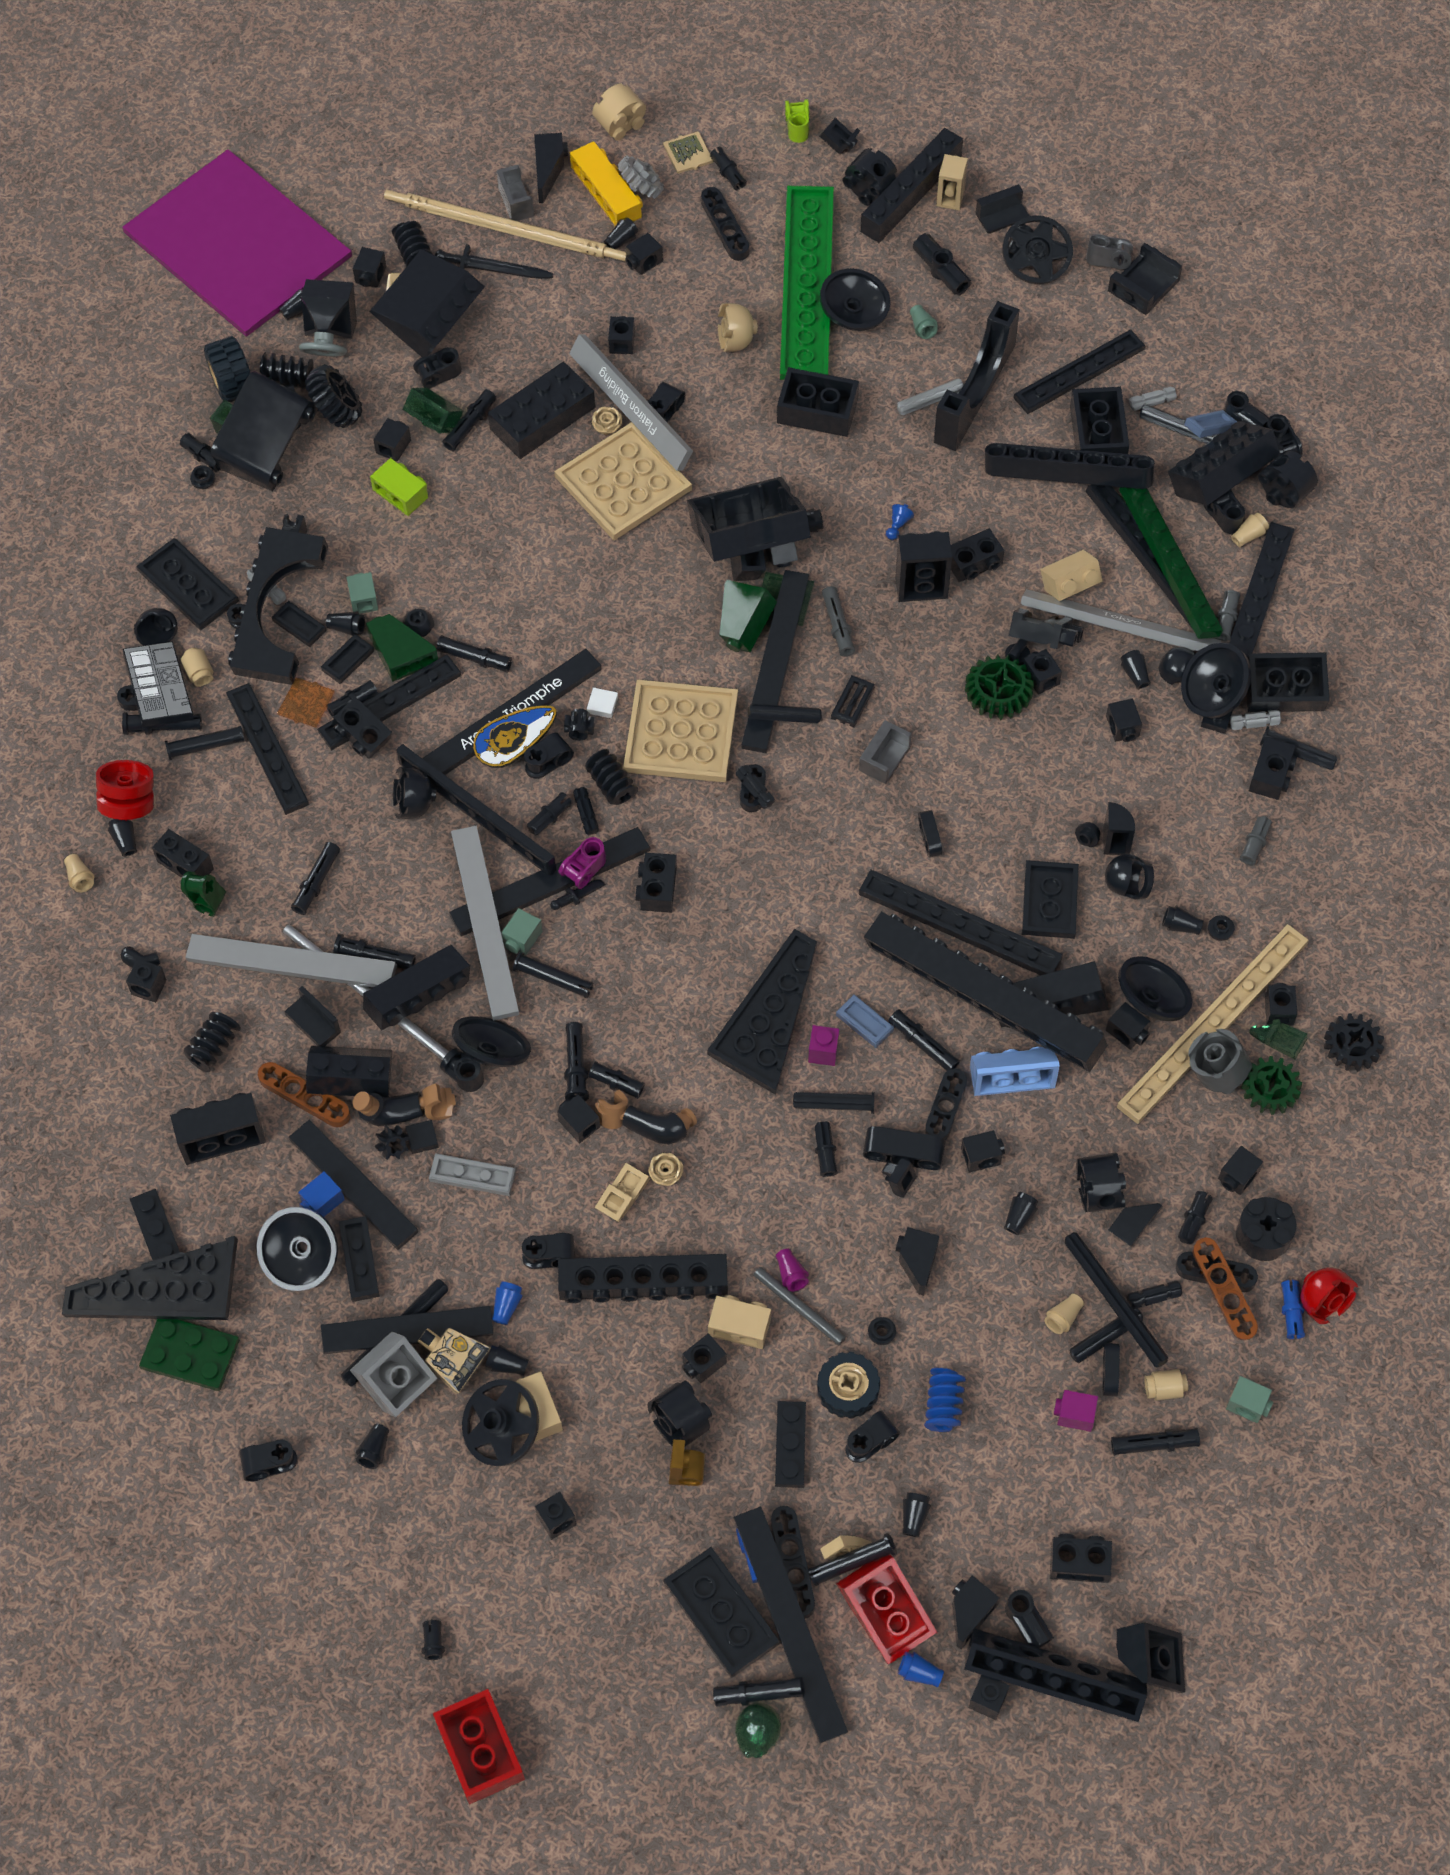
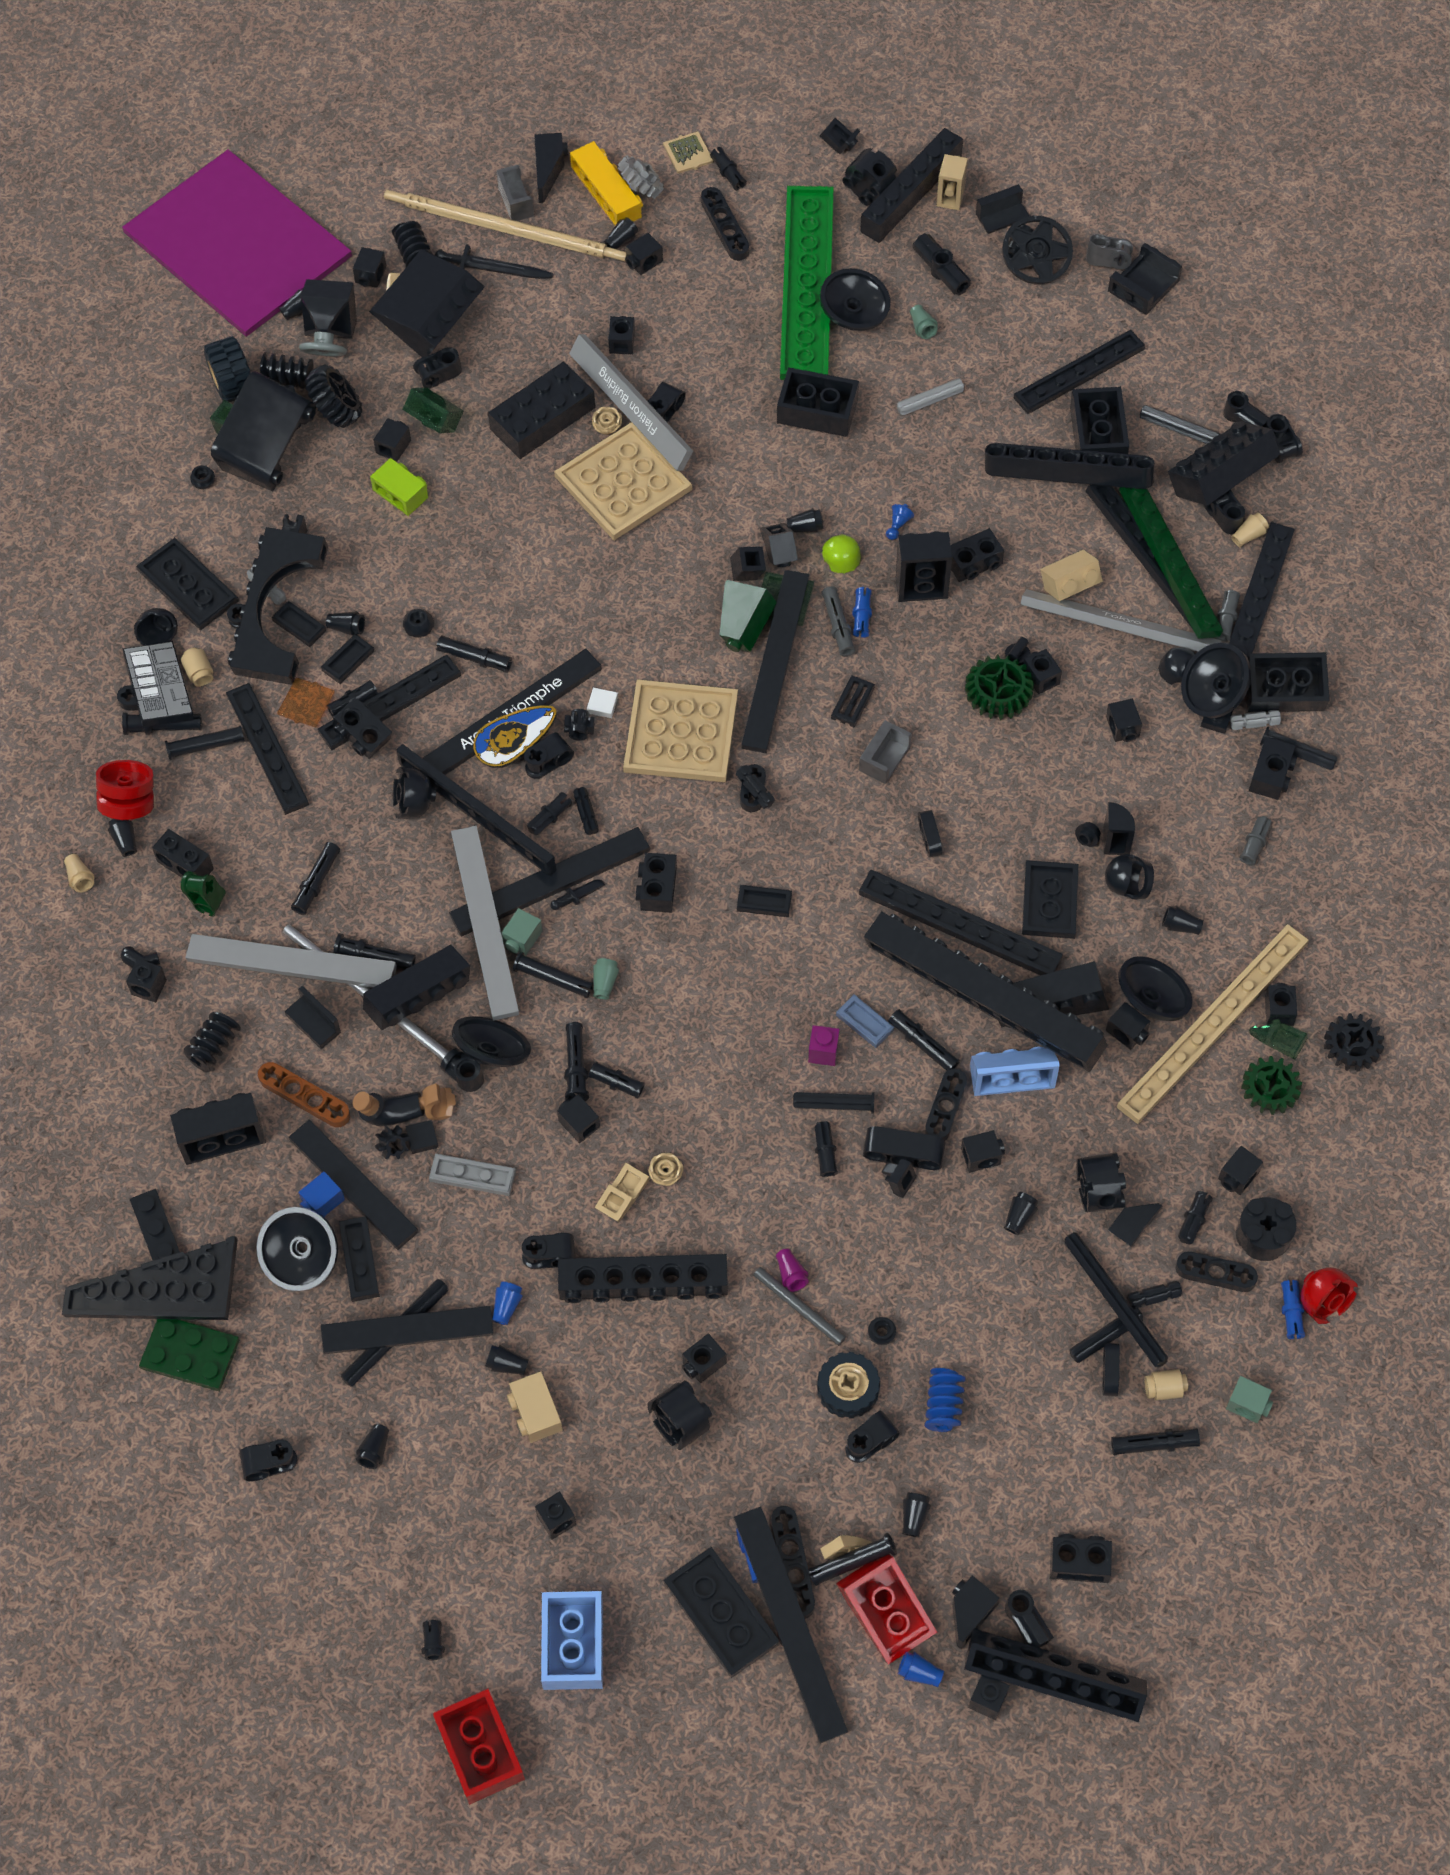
(200, 450): black pin -> none
(348, 1071): black slope -> none
(362, 593): sand green brick -> none
(393, 1374): light grey brick -> none
(399, 647): dark green slope -> none
(453, 1356): torso -> none
(475, 412): black pin -> none
(500, 1422): black wheel -> none
(572, 1640): none -> light blue brick
(581, 866): magenta piece -> none
(604, 977): none -> sand green cone
(611, 777): black piece -> none
(619, 111): tan brick -> none
(657, 1128): piece -> none
(686, 1465): pearl gold plate -> none
(736, 327): tan cylinder -> none
(739, 1321): tan brick -> none
(748, 519): black tile -> none
(757, 1729): clear green hair -> none
(762, 1026): black wing -> none
(763, 1691): black pin -> none
(764, 901): none -> black tile
(784, 713): black axle -> none
(790, 1444): black plate -> none
(797, 120): lime piece -> none
(841, 553): none -> lime hair
(862, 612): none -> blue pin
(917, 1256): black slope -> none
(959, 409): black arch -> none
(1043, 631): black hips -> none
(1062, 1316): tan cone -> none
(1076, 1410): magenta brick -> none
(1135, 667): black cone -> none
(1152, 1655): black slope -> none
(1153, 398): light grey axle -> none
(1209, 423): sand blue tile -> none
(1219, 1061): dark grey brick -> none
(1221, 934): black plate -> none
(1228, 1287): dark orange beam -> none
(1288, 479): black brick -> none

